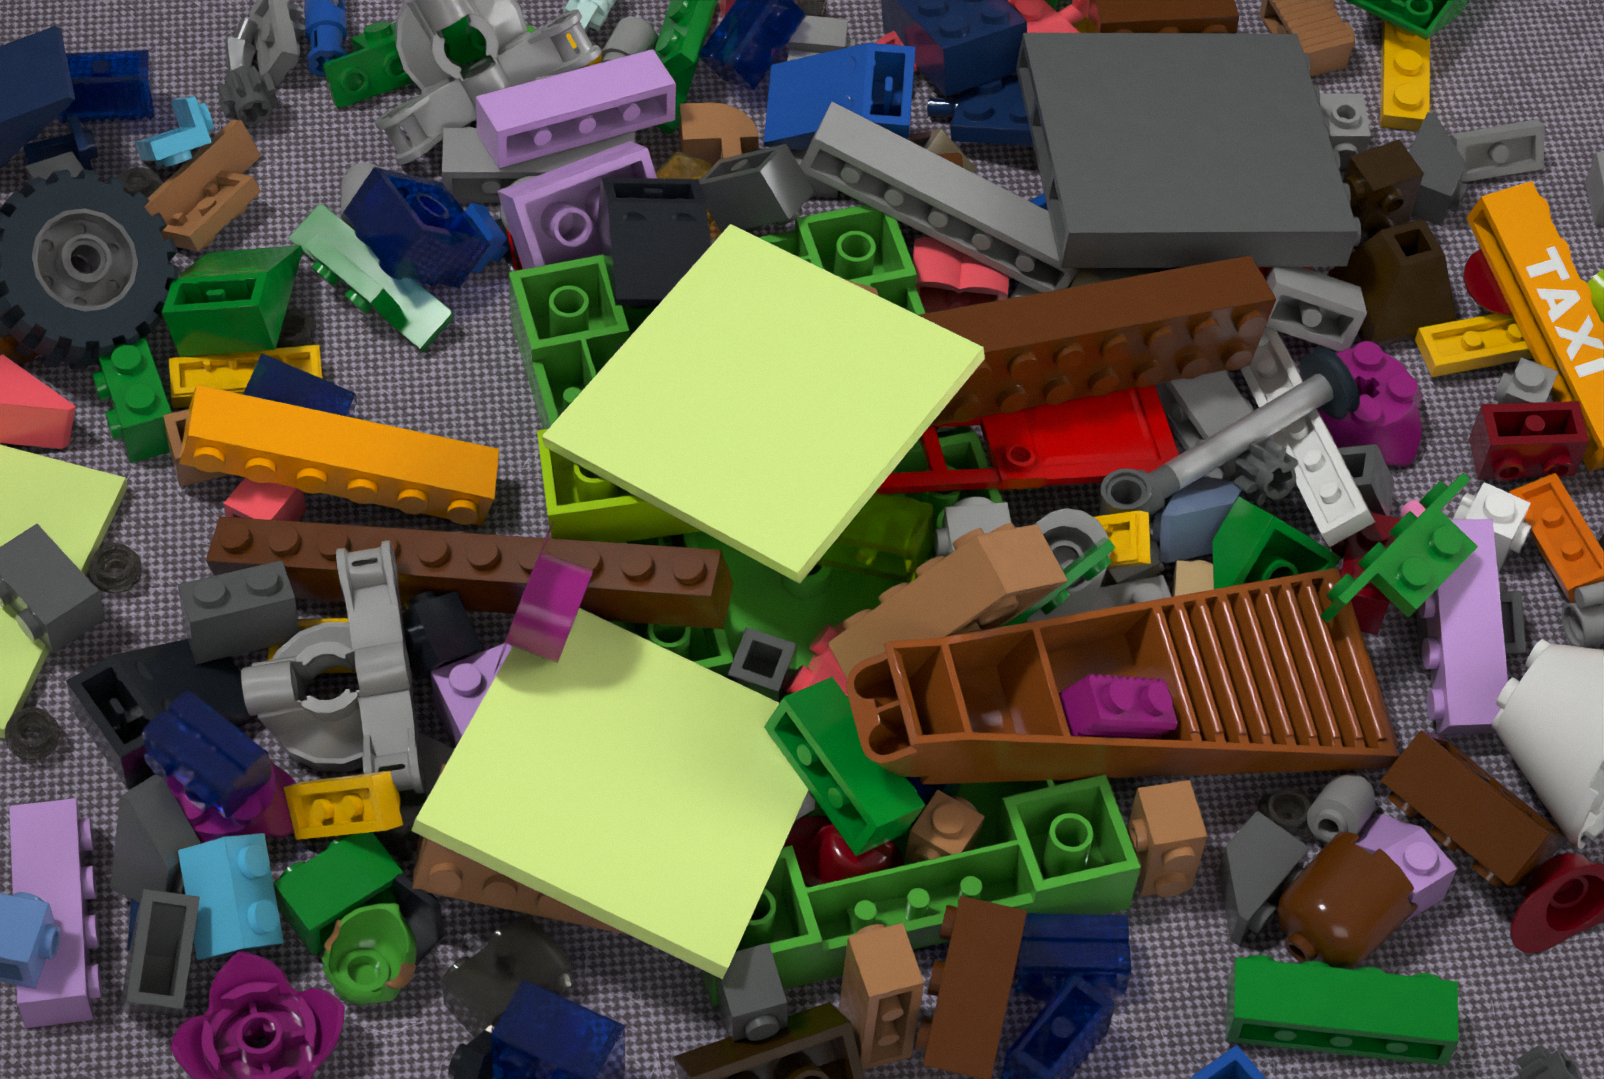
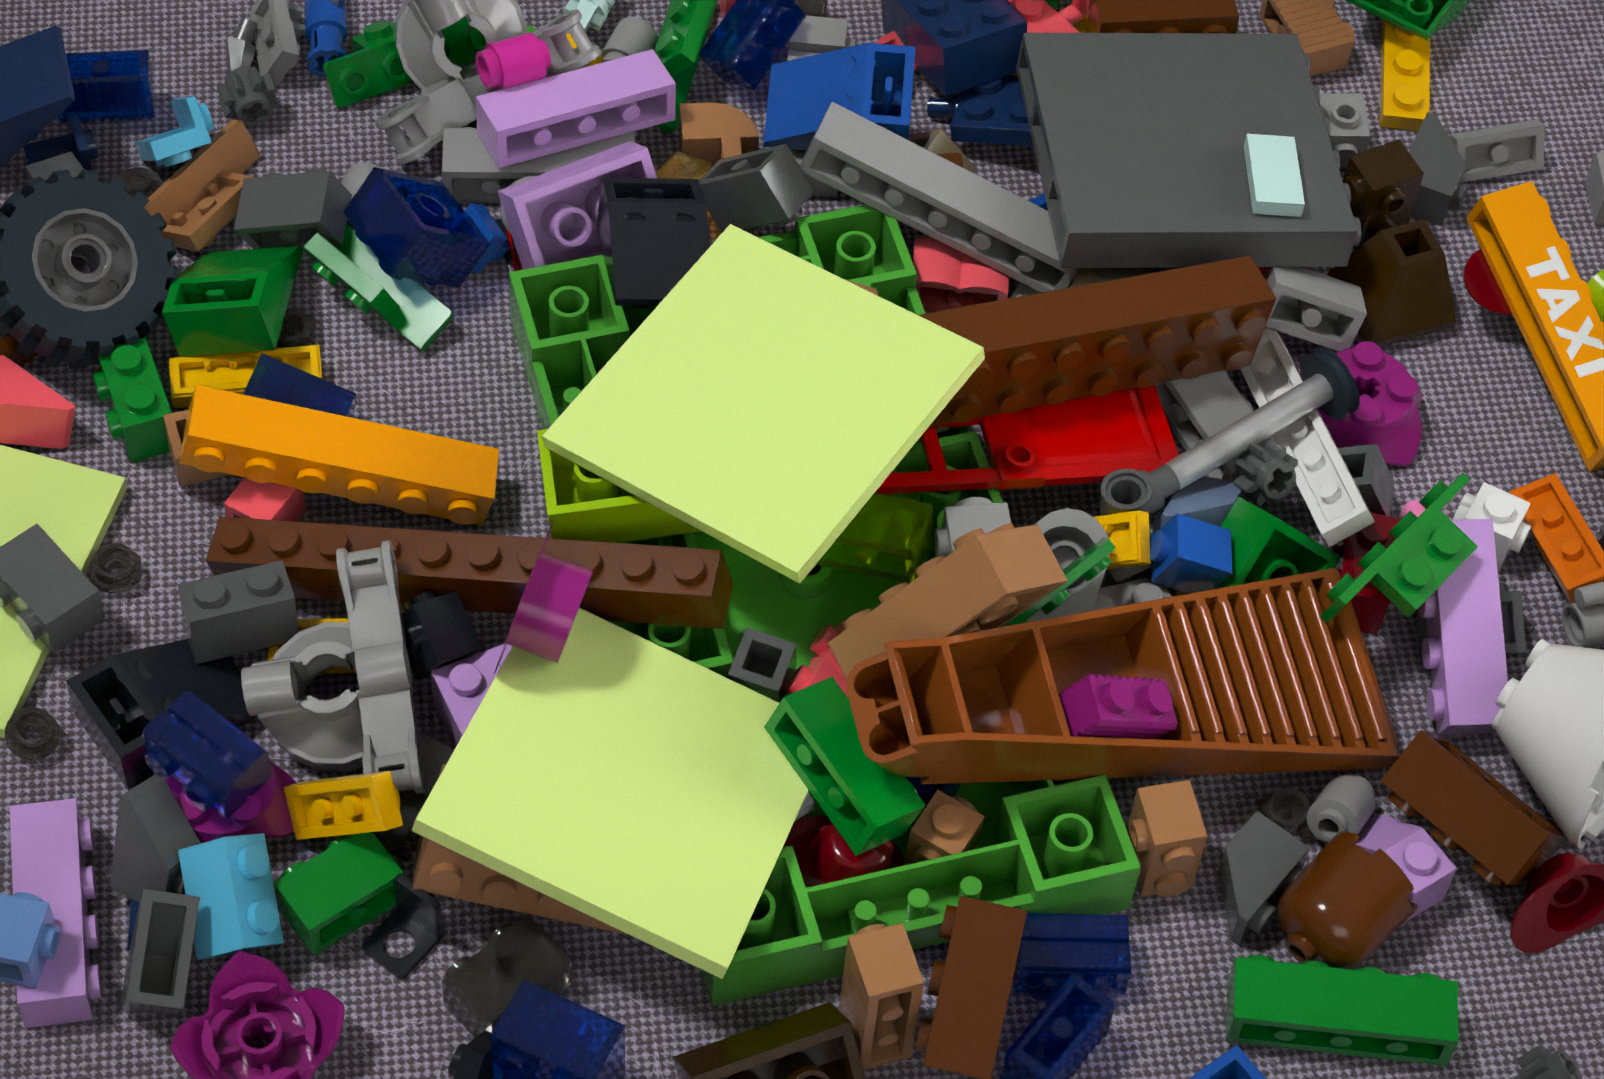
(291, 209): none -> dark grey brick
(370, 955): bright green hair -> none
(513, 61): none -> dark pink brick
(752, 995): dark grey slope -> none
(1190, 555): none -> blue brick
(1273, 175): none -> light aqua tile
(1471, 344): yellow plate -> none
(1528, 384): light grey brick -> none
(1528, 440): dark red brick -> none

